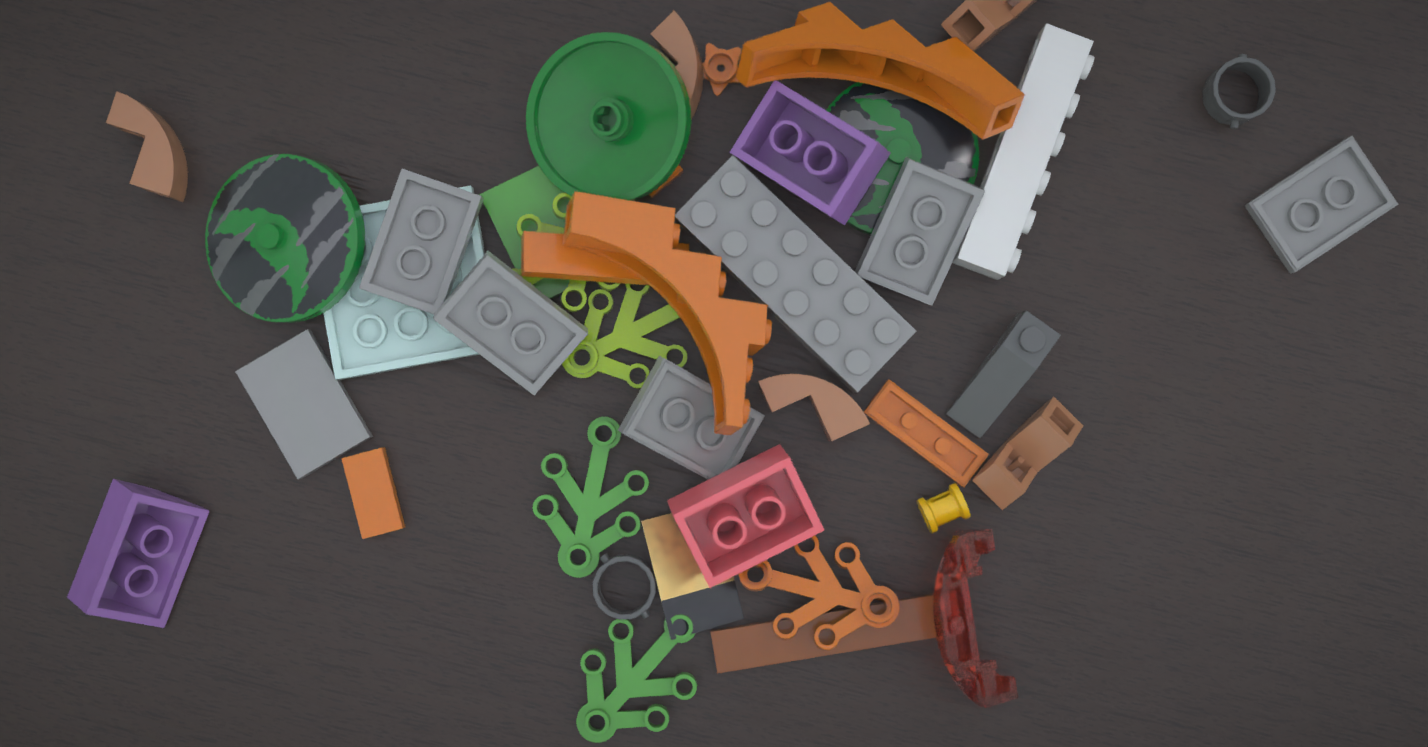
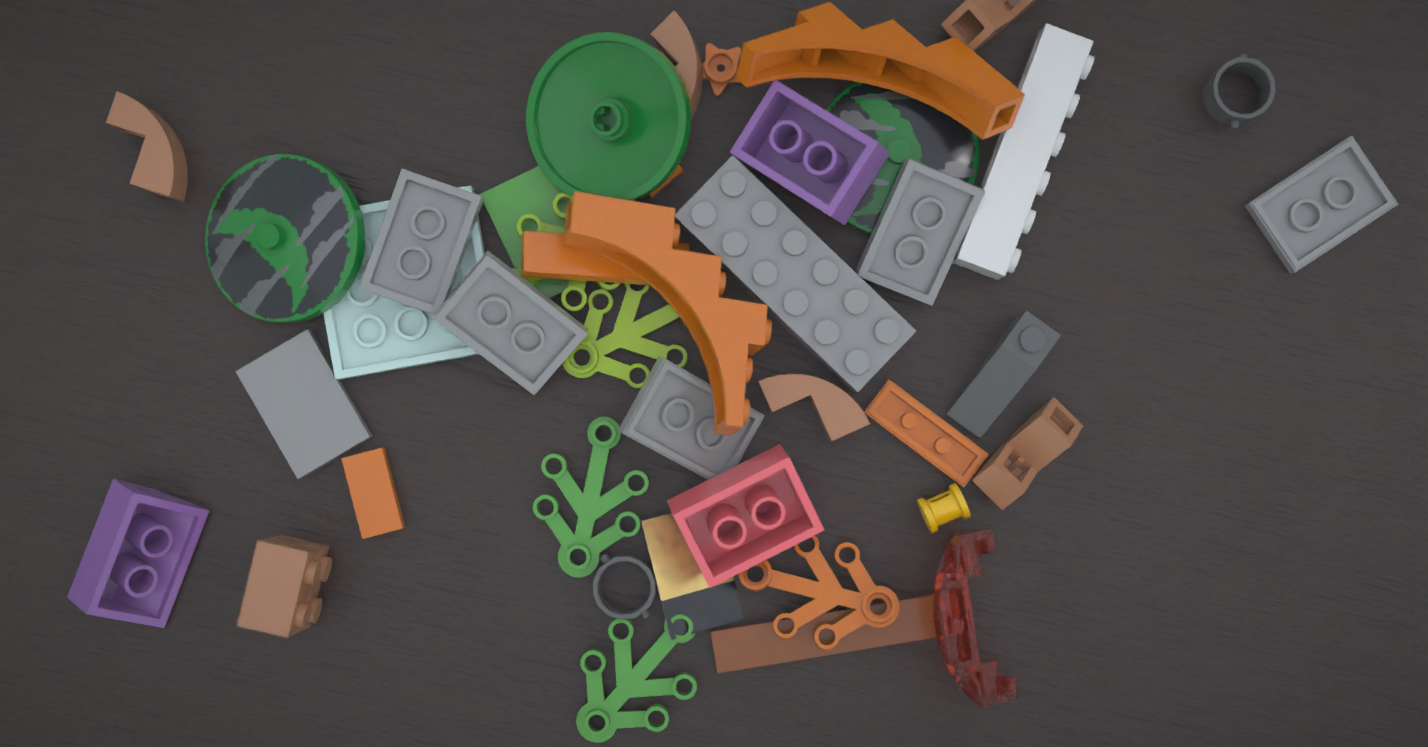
(284, 585): none -> nougat brick

